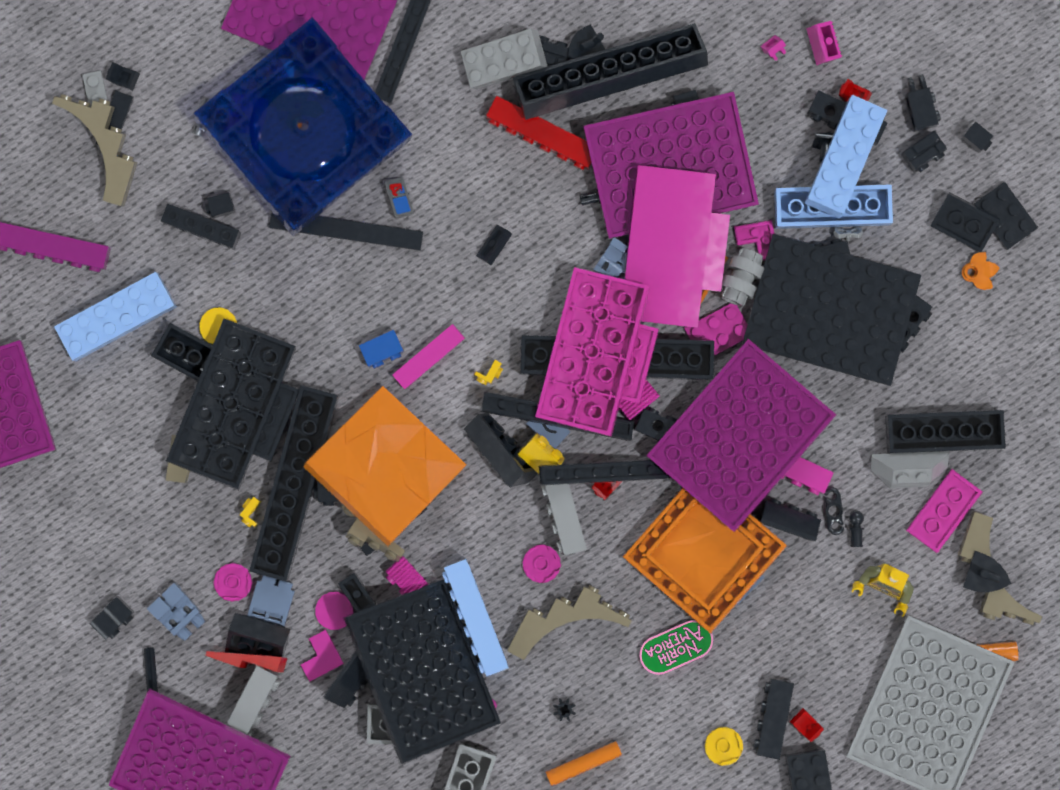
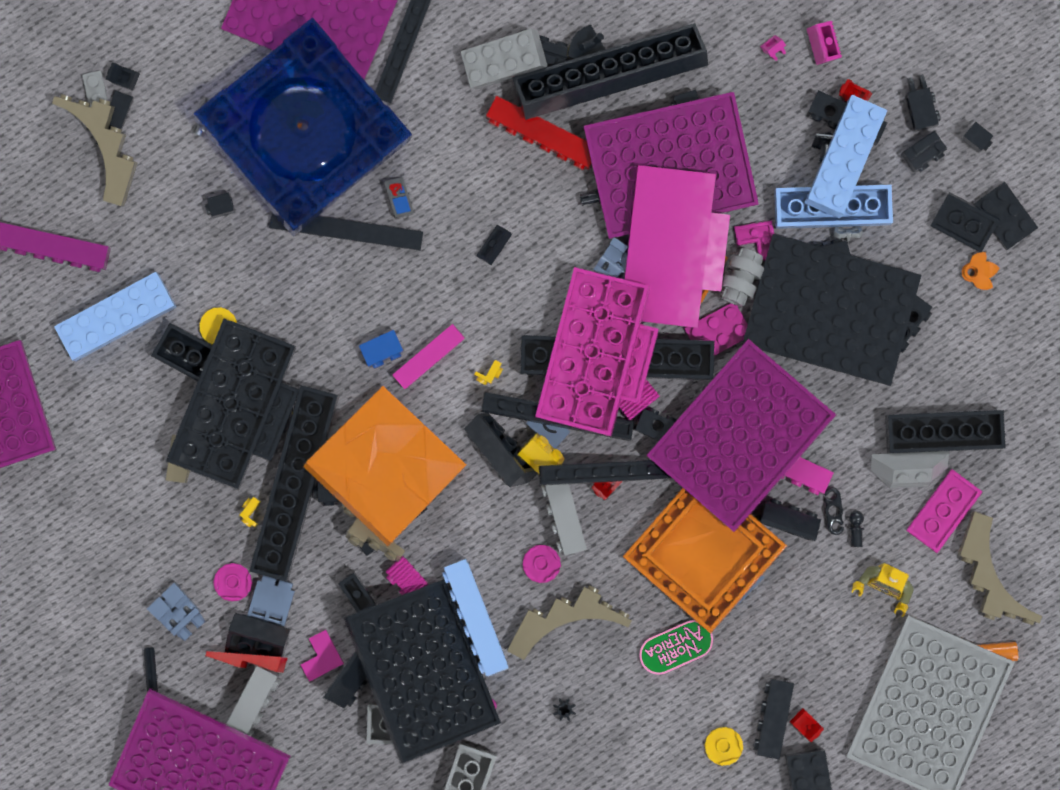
(112, 617): black brick -> none
(201, 226): black brick -> none
(332, 609): dark pink tile -> none
(583, 763): orange brick -> none
(985, 574): black shield -> none

